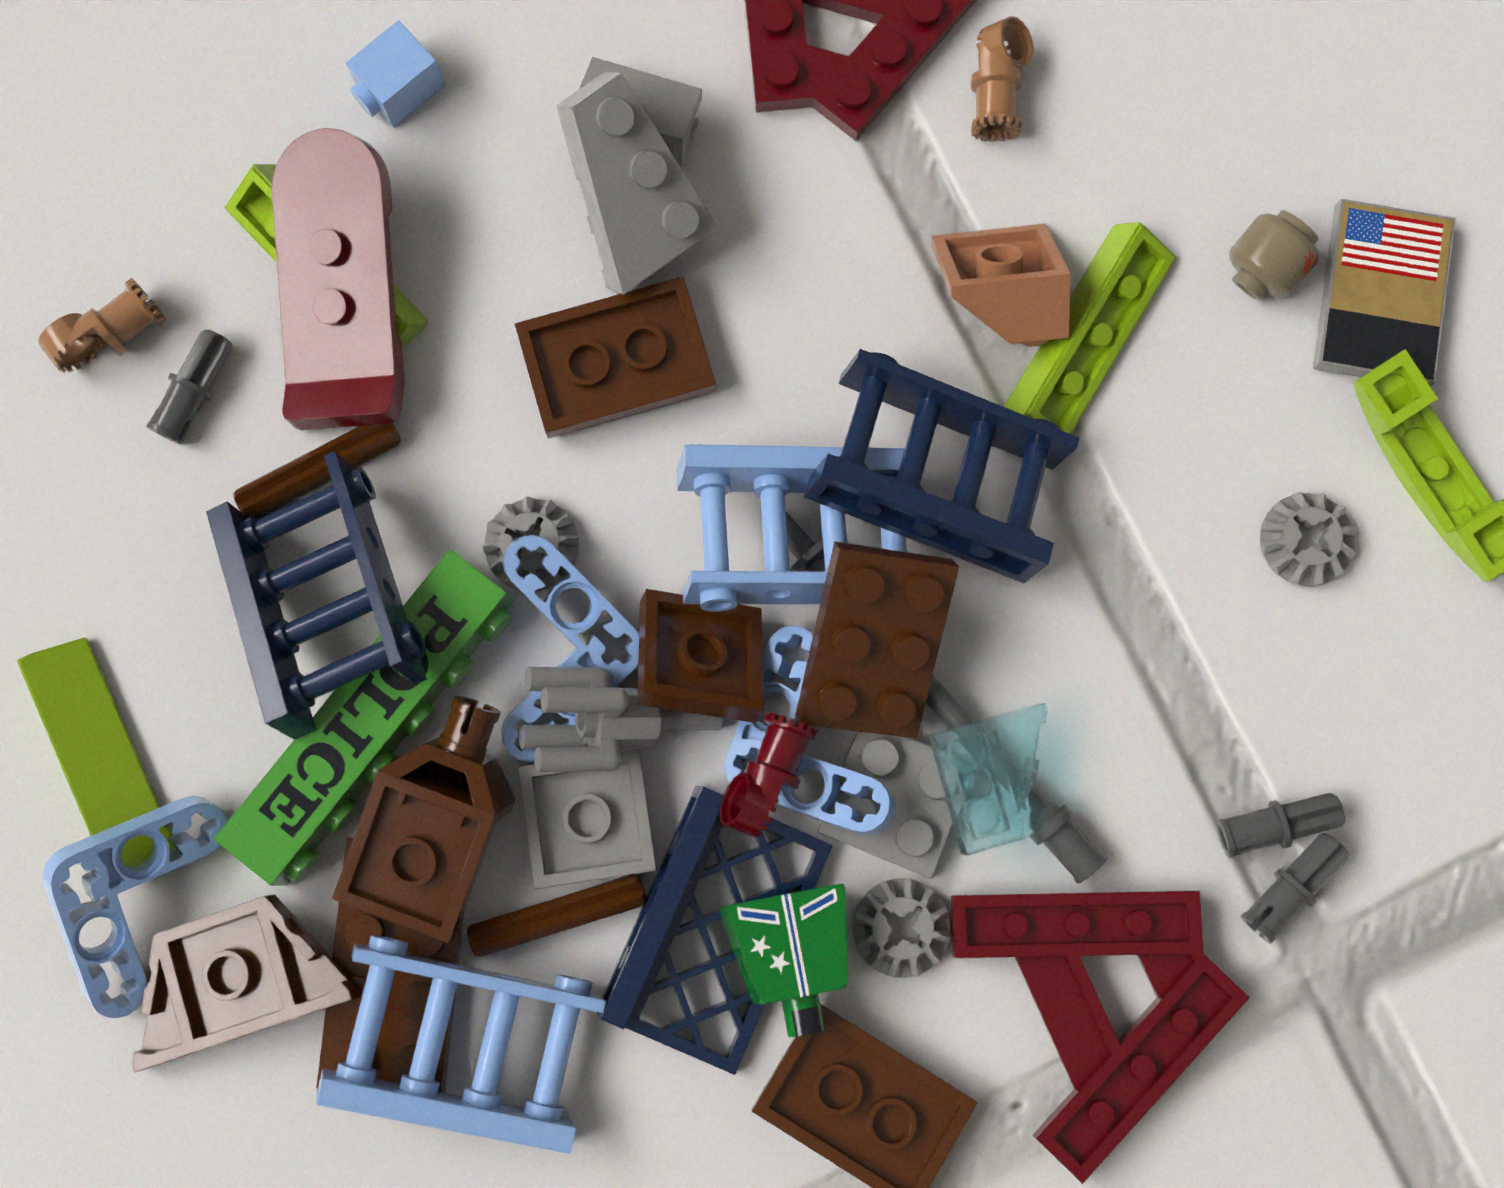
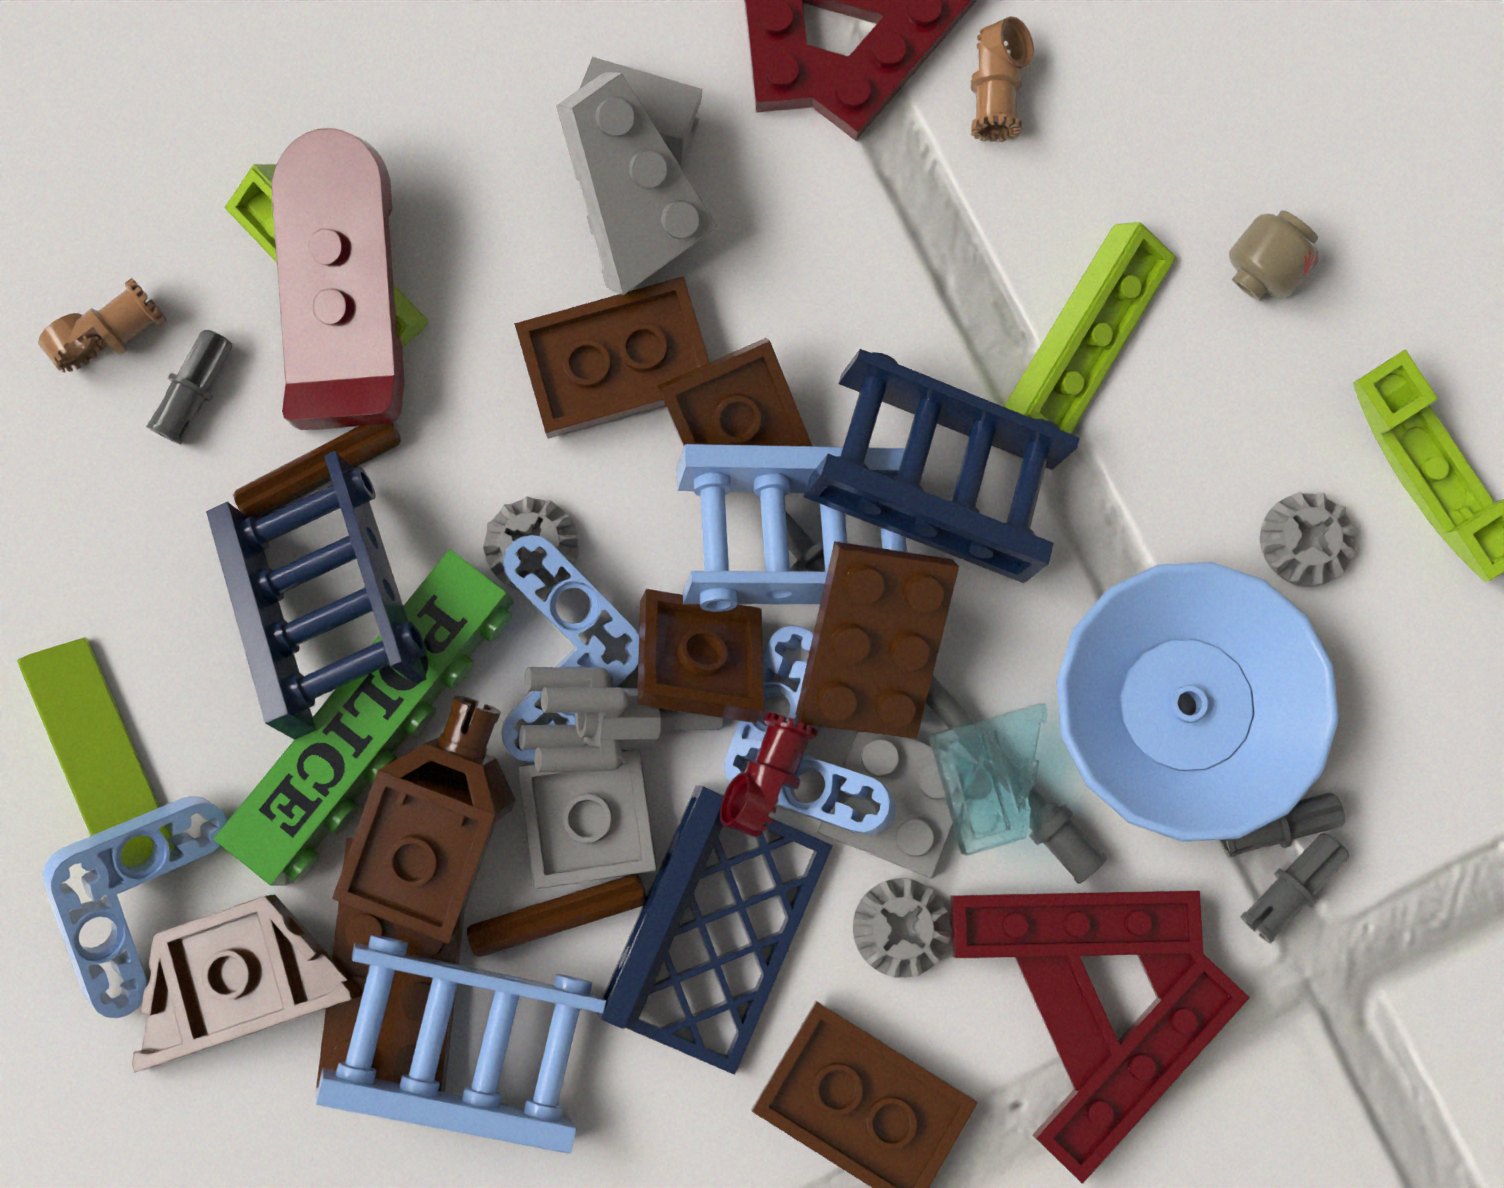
(394, 75): light blue brick -> none
(736, 401): none -> reddish brown plate
(791, 951): green torso -> none
(1009, 281): nougat slope -> none
(1257, 689): none -> light blue dish
(1383, 288): tile -> none

